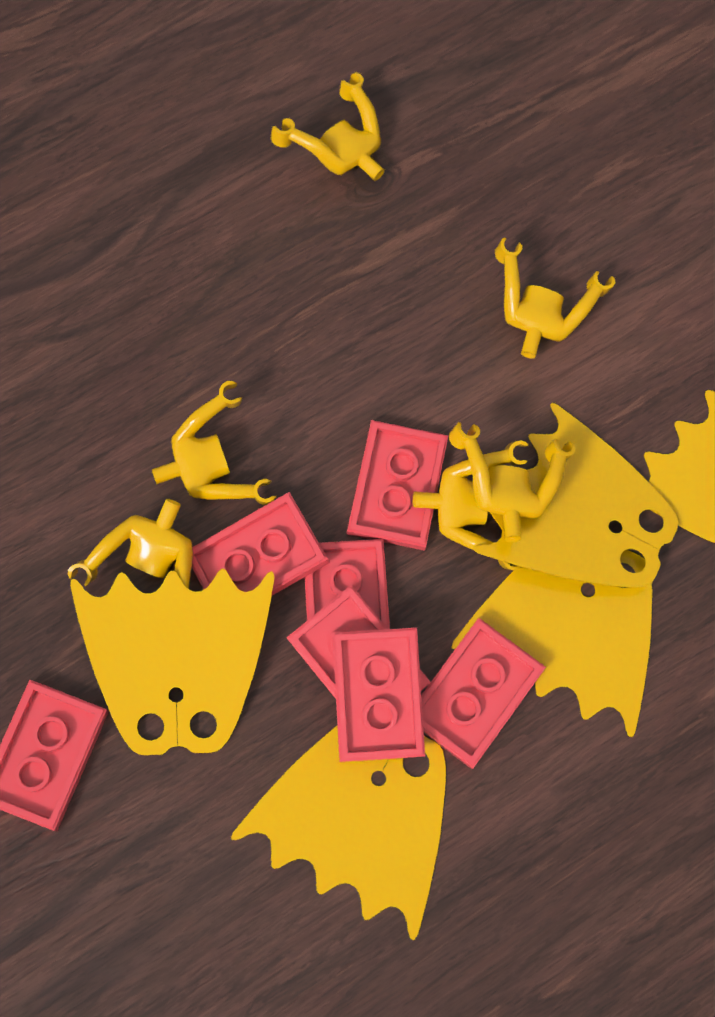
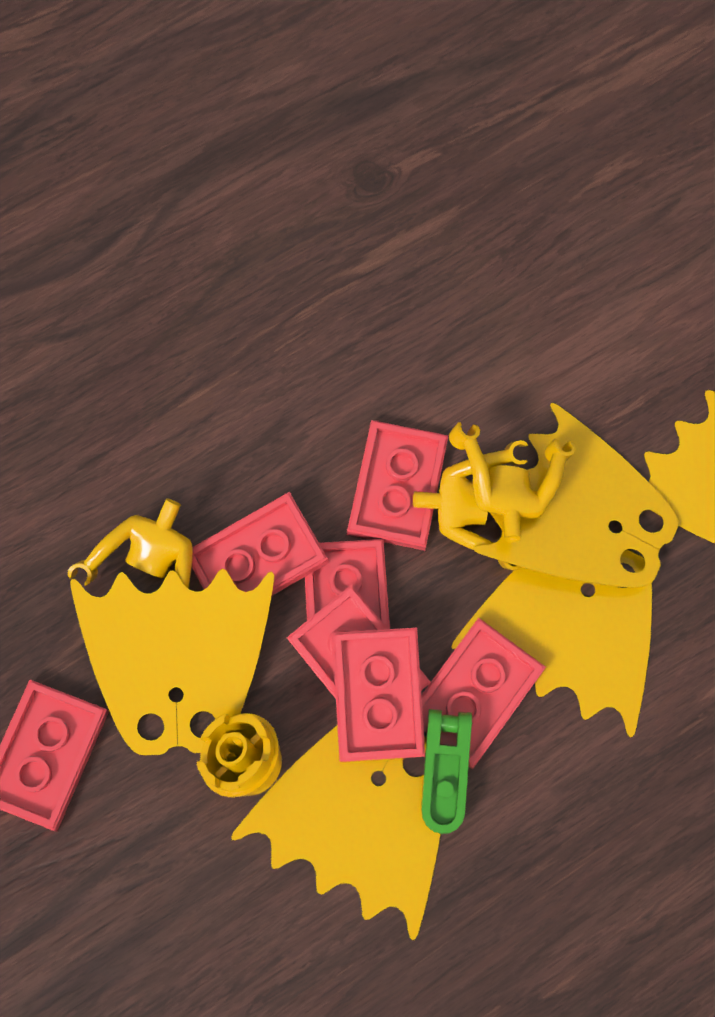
(202, 459): yellow piece -> none
(240, 755): none -> yellow cone
(341, 145): yellow piece -> none
(446, 772): none -> bright green plate
(540, 307): yellow piece -> none

